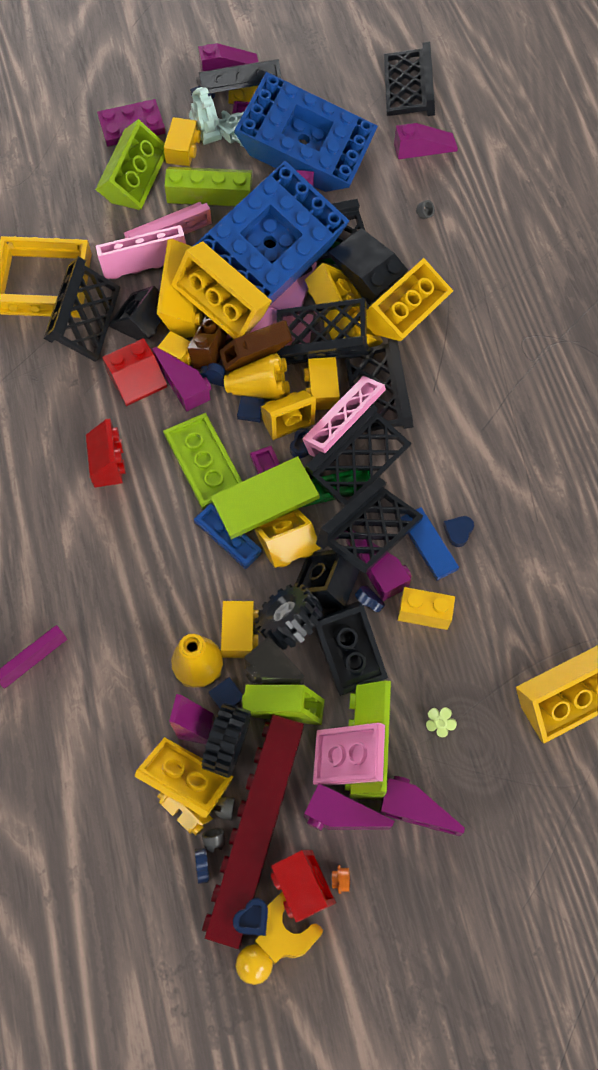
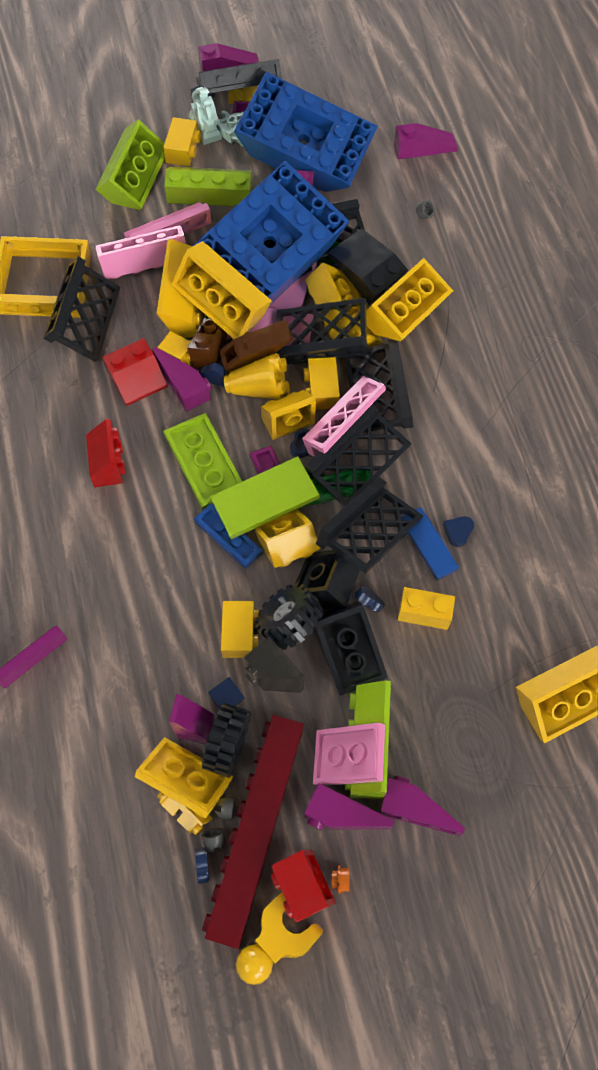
(116, 119): magenta plate -> none
(138, 314): black slope -> none
(197, 661): yellow cone -> none
(250, 409): dark blue tile -> none
(252, 919): dark blue tile -> none
(286, 701): lime slope -> none
(387, 575): magenta slope -> none
(425, 84): black fence -> none
(441, 721): yellowish green plant -> none

